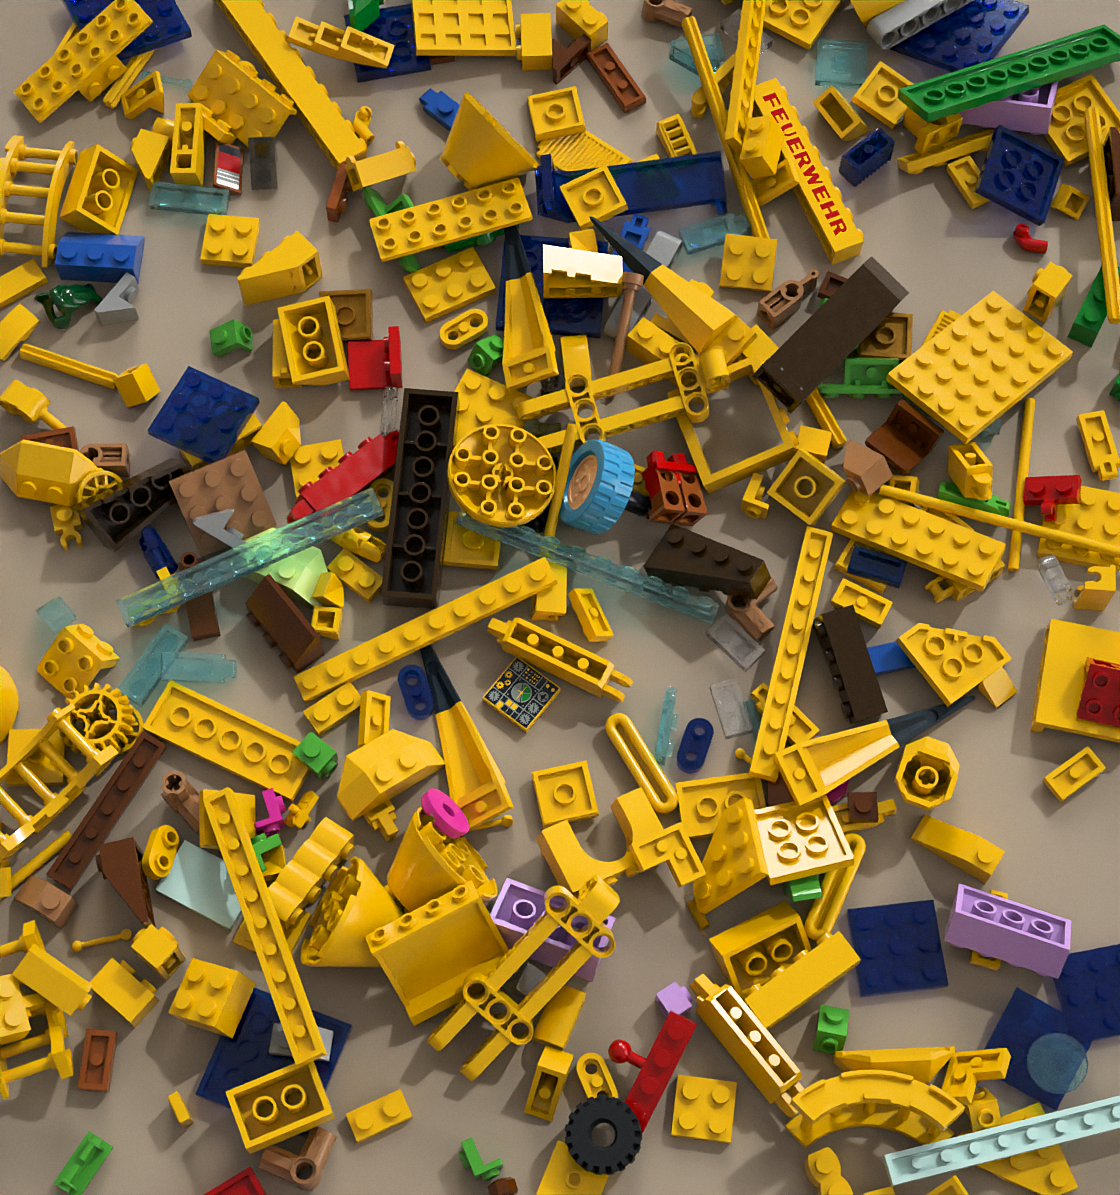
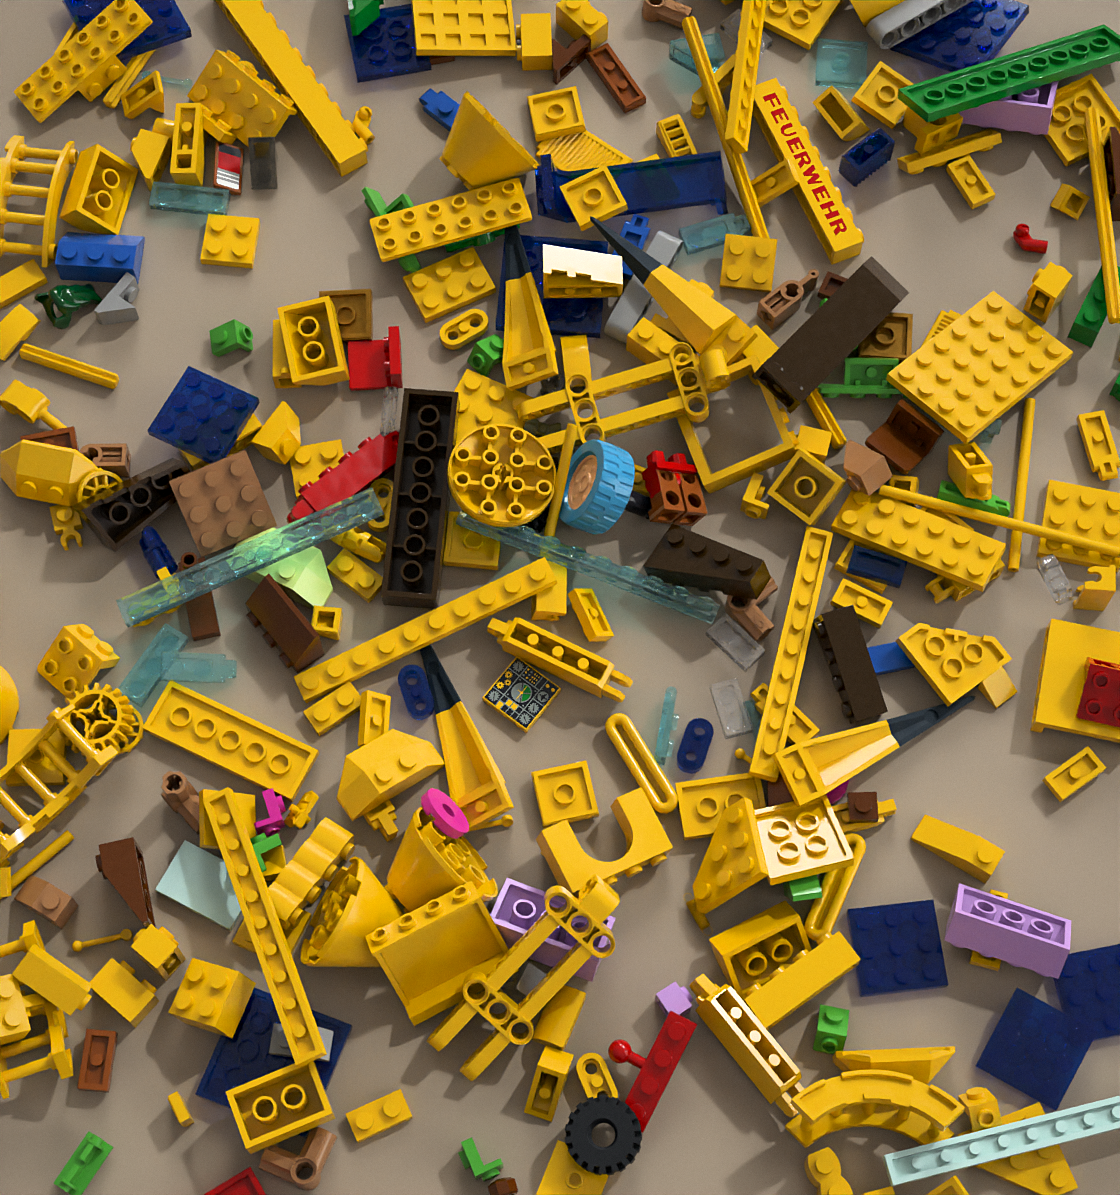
(56, 614): clear light blue tile -> none
(106, 810): reddish brown plate -> none
(136, 385): yellow panel -> none
(160, 848): yellow plate -> none
(214, 525): light grey slope -> none
(281, 272): yellow slope -> none
(316, 756): bright green bracket -> none
(329, 590): yellow slope -> none
(337, 200): dark orange plate -> none
(340, 44): yellow slope -> none
(380, 167): yellow brick -> none
(583, 240): yellow slope -> none
(631, 283): medium nougat piece -> none
(672, 847): yellow plate -> none
(703, 1109): yellow plate -> none
(761, 146): yellow brick -> none
(927, 773): yellow brick -> none
(973, 1066): yellow plate -> none
(1019, 175): clear blue plate -> none
(1050, 492): red plate -> none
(1057, 1063): clear light blue tile -> none

